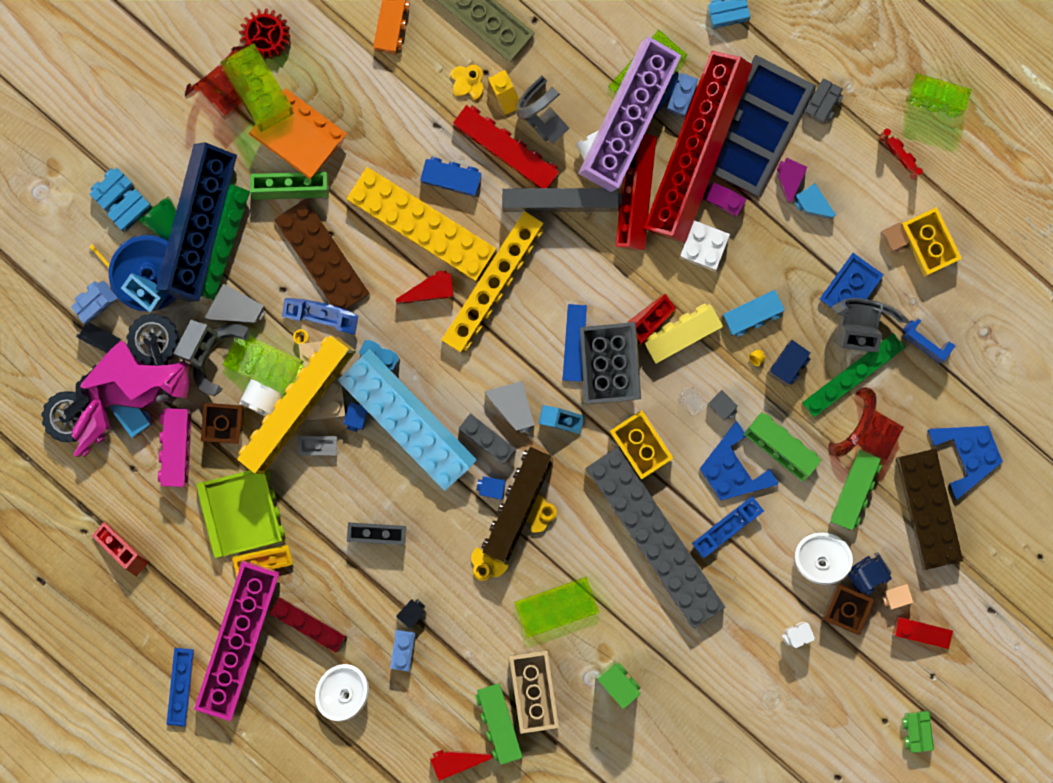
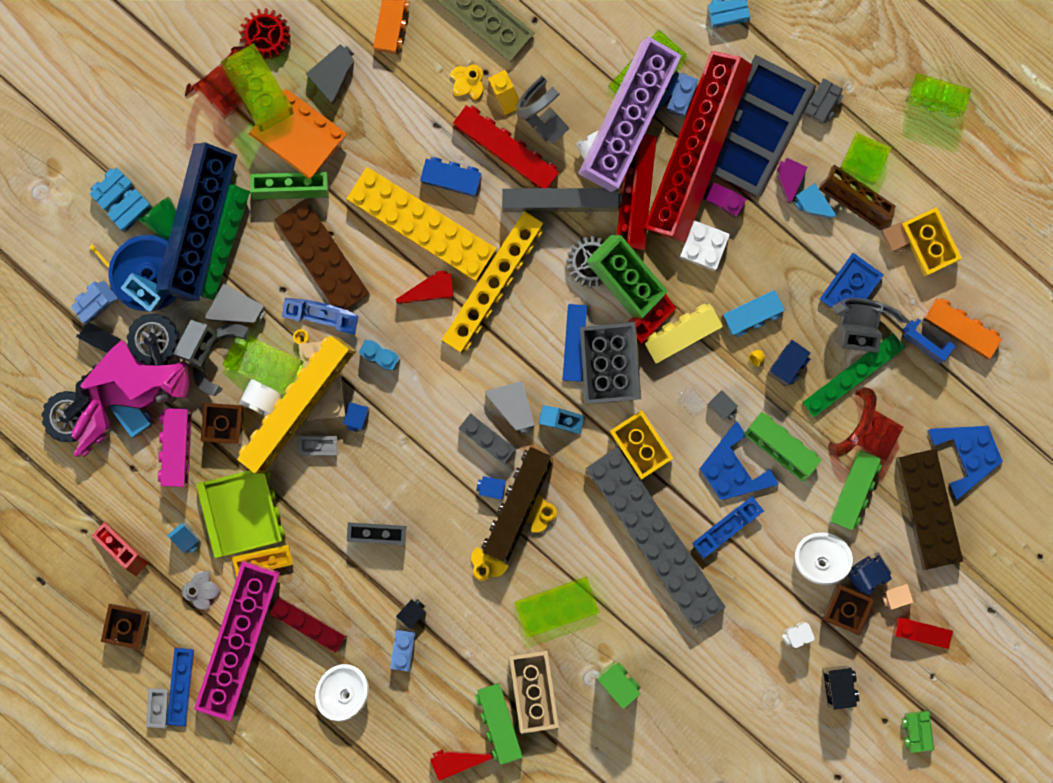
(125, 626): none -> reddish brown brick
(157, 708): none -> light grey plate
(184, 538): none -> dark azure slope
(203, 590): none -> light grey plate
(332, 72): none -> dark grey slope
(407, 420): medium azure brick -> none
(577, 271): none -> light grey gear
(626, 276): none -> bright green brick
(840, 687): none -> black brick
(856, 199): none -> reddish brown fence
(865, 158): none -> clear neon green brick
(896, 147): red plate -> none
(963, 329): none -> orange brick

